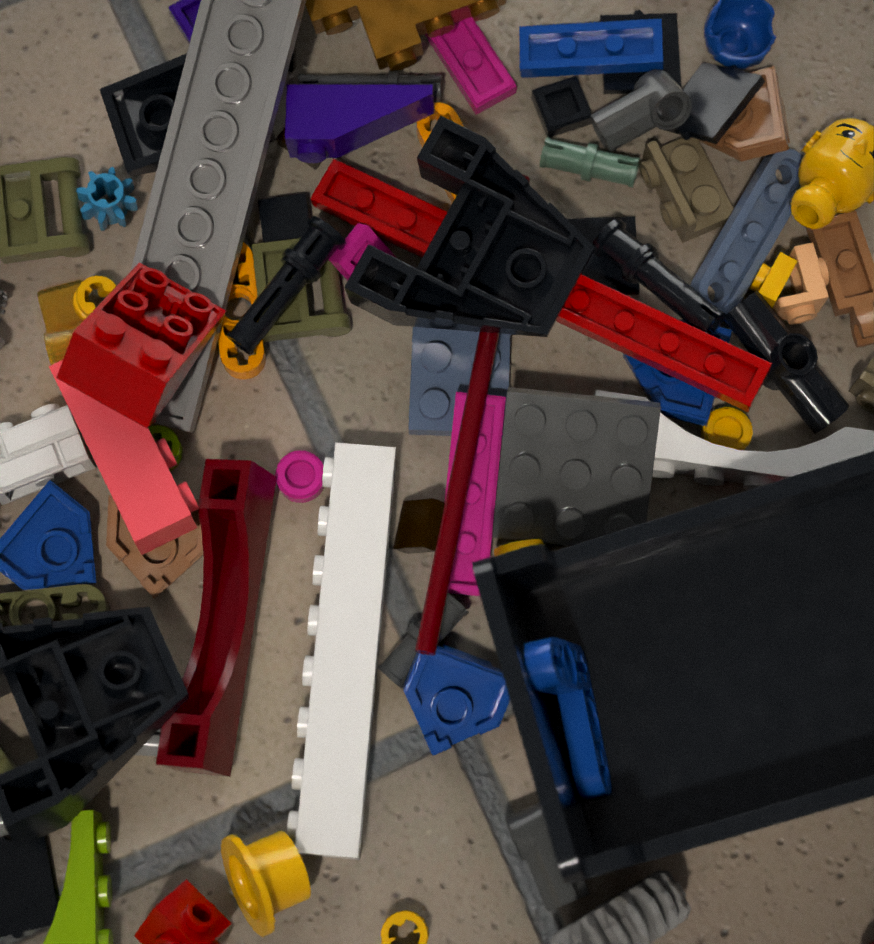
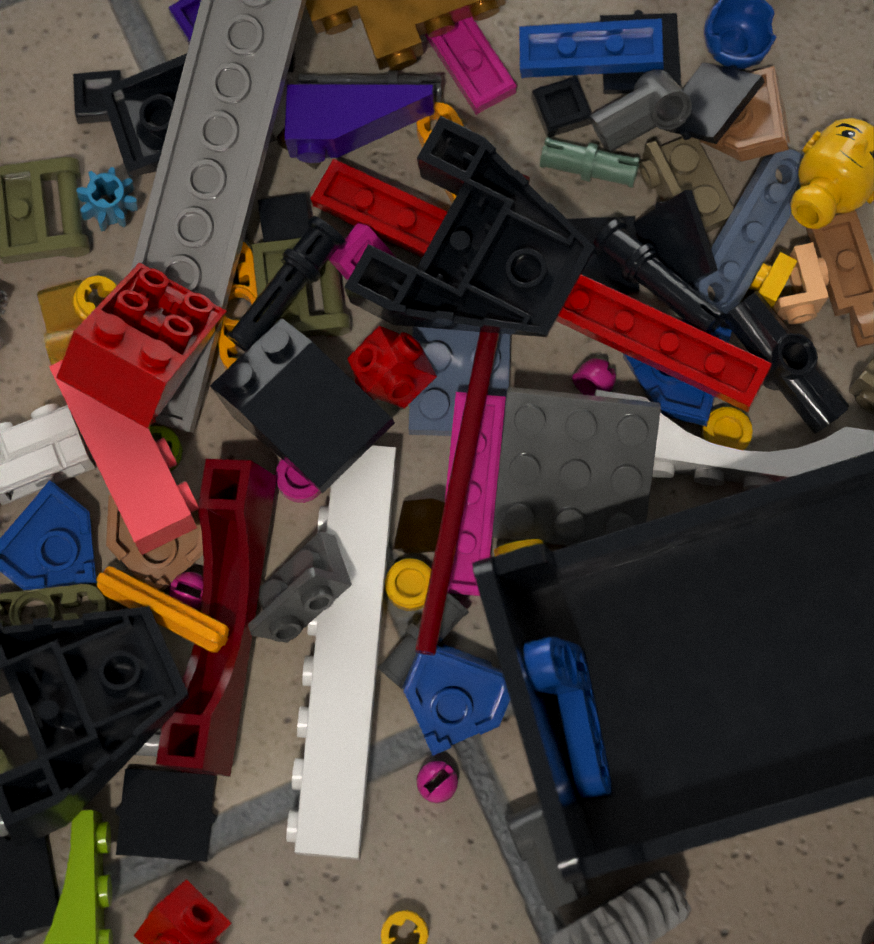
(87, 96): none -> black tile
(166, 610): none -> light orange axle
(166, 815): none -> black piece
(192, 580): none -> dark pink hinge
(265, 877): yellow piece -> none
(301, 405): none -> black slope
(301, 590): none -> dark grey bracket
(391, 367): none -> red brick
(408, 584): none -> yellow tile
(445, 790): none -> dark pink hinge
(594, 376): none -> dark pink hinge
(679, 237): none -> black piece

